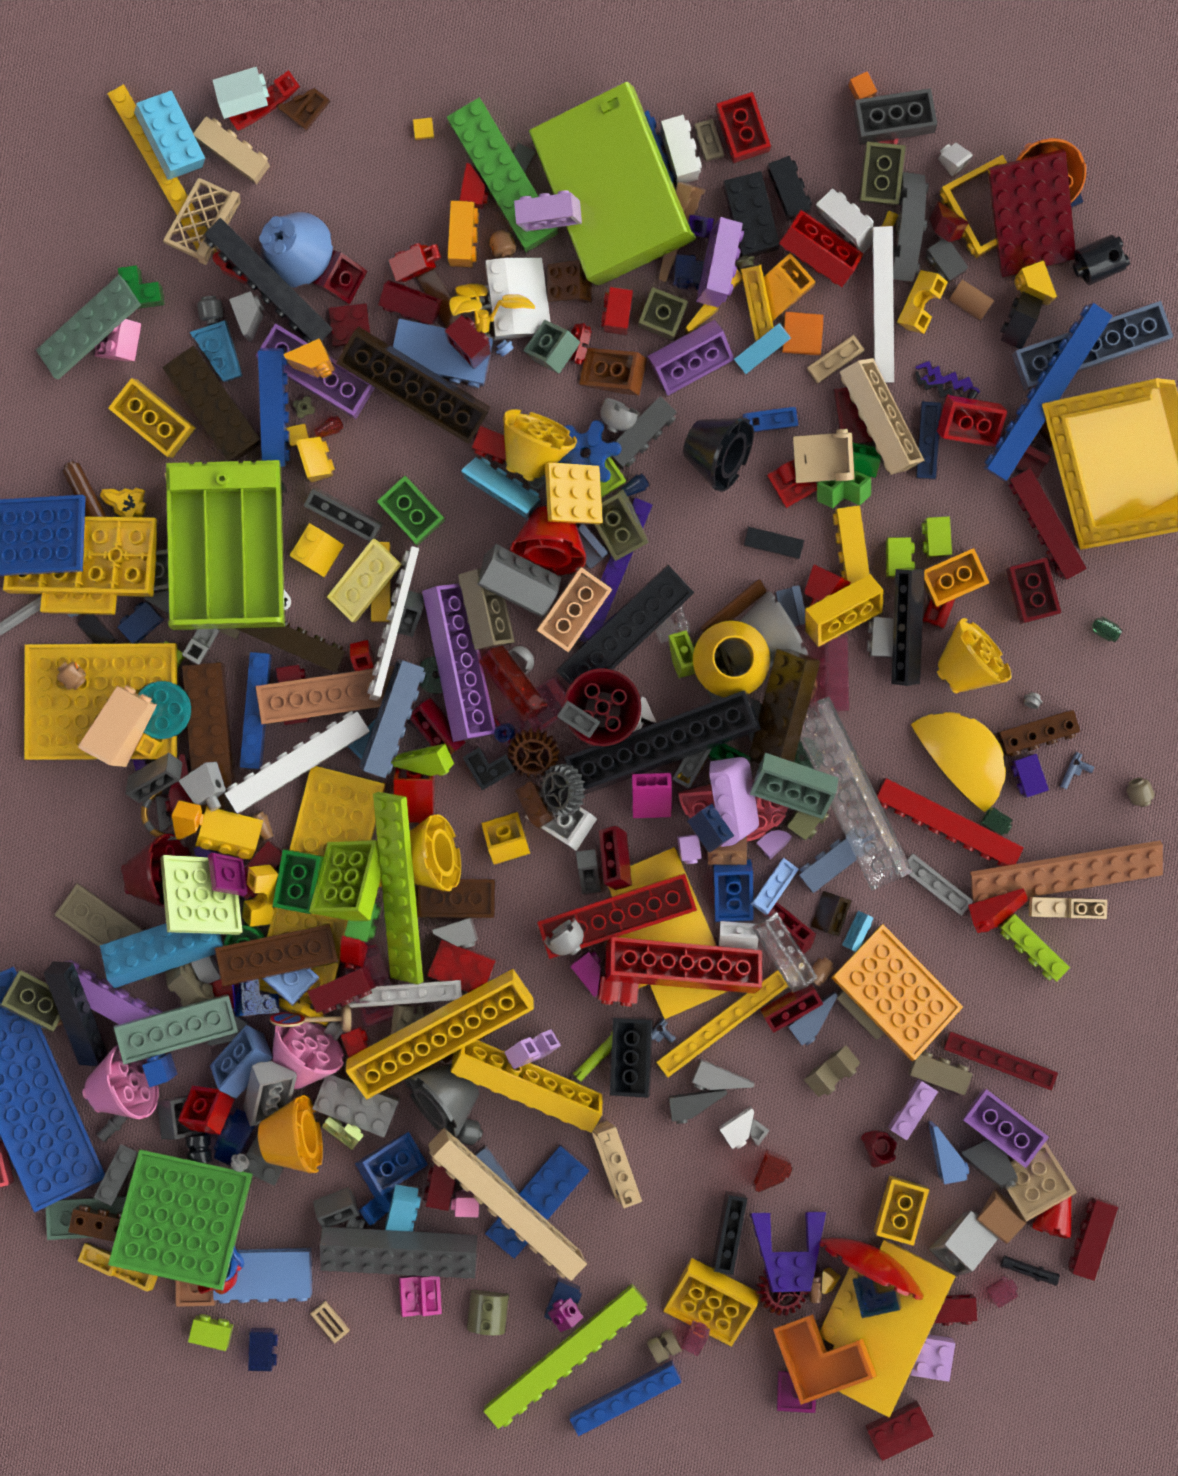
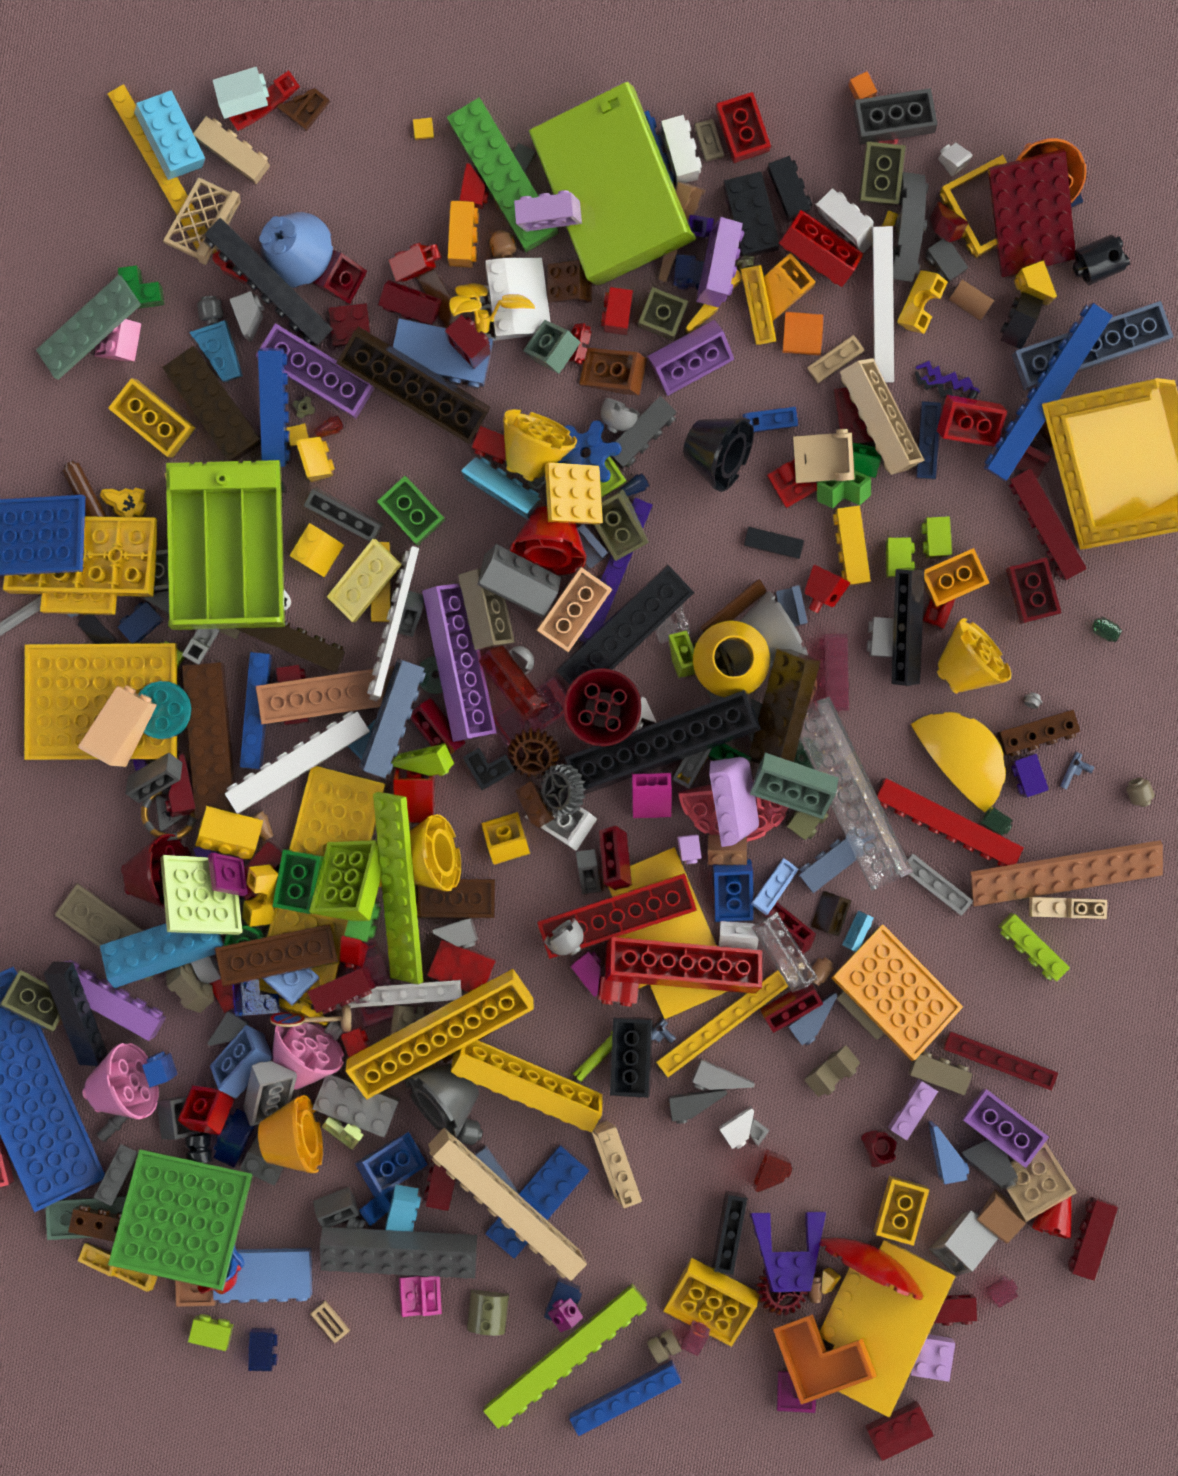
(71, 675): medium nougat head -> none
(148, 746): yellow tile -> none
(175, 1029): sand green plate -> none
(186, 819): light orange slope -> none
(204, 785): light grey torso -> none
(239, 1162): light grey plate -> none
(311, 359): light orange slope -> none
(361, 655): red brick -> none
(464, 1204): bright pink slope -> none
(498, 733): clear blue bush -> none
(504, 347): light blue plate -> none
(532, 1049): lavender arch -> none
(578, 719): dark grey plate -> none
(710, 828): dark blue brick -> none
(762, 348): medium azure tile -> none
(773, 842): lavender brick -> none
(844, 610): yellow brick -> none
(874, 1302): clear blue brick -> none
(995, 910): red slope -> none
(1038, 1273): black pin -> none

